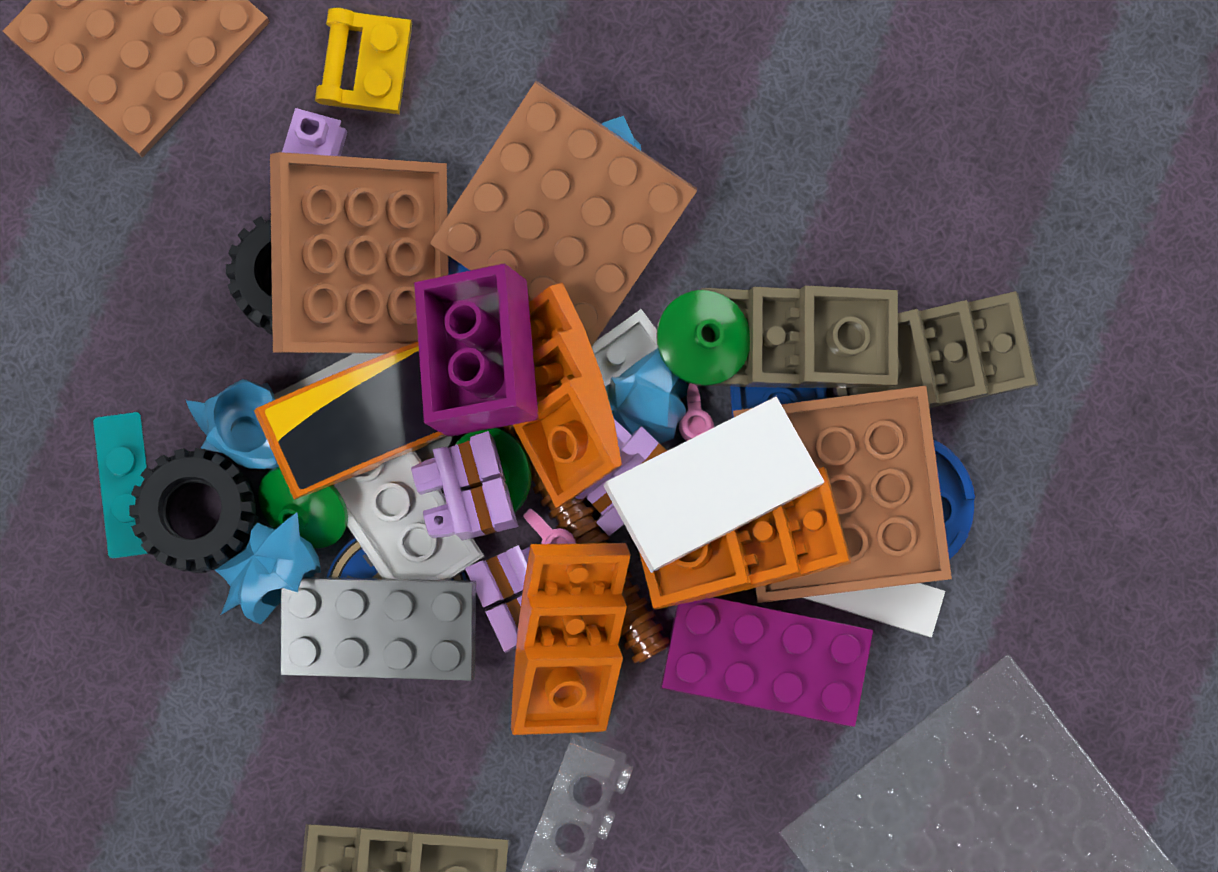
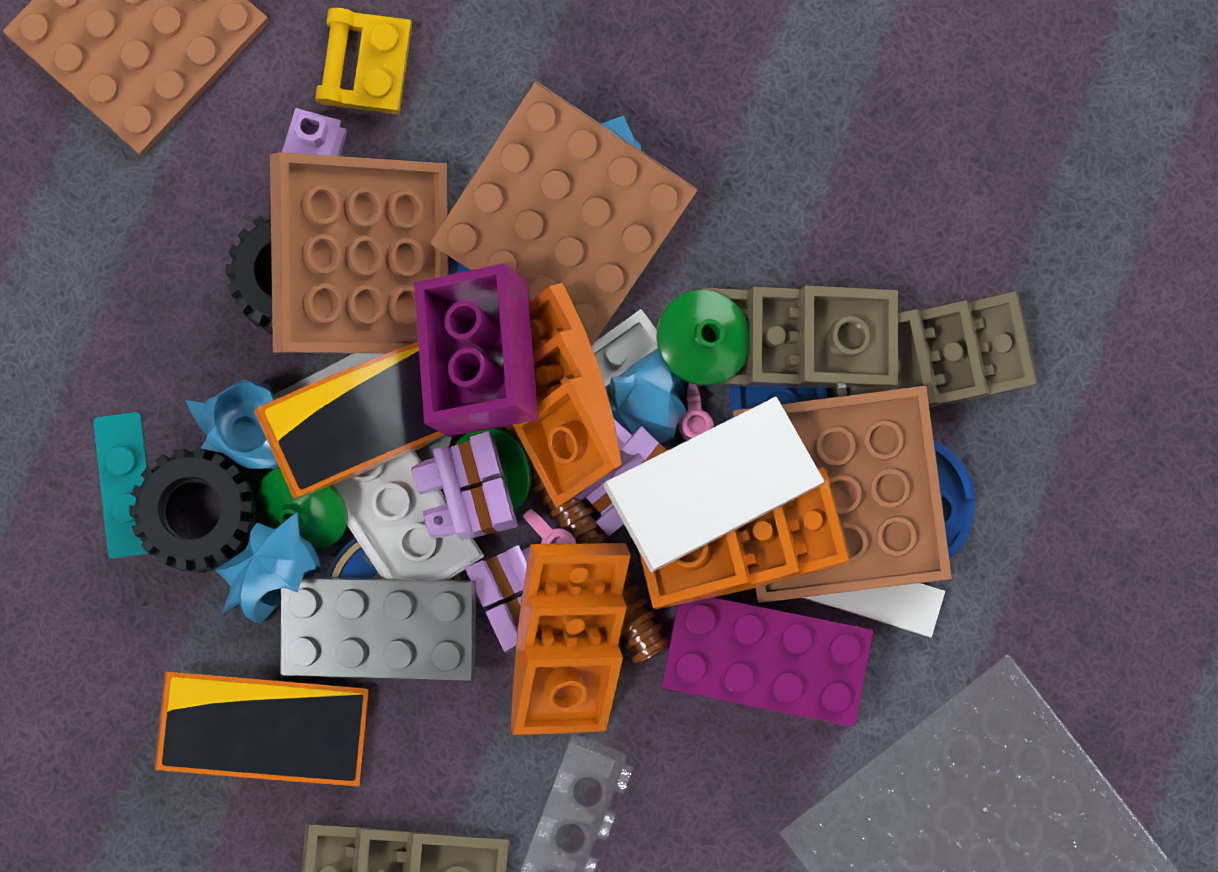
(261, 729): none -> black slope

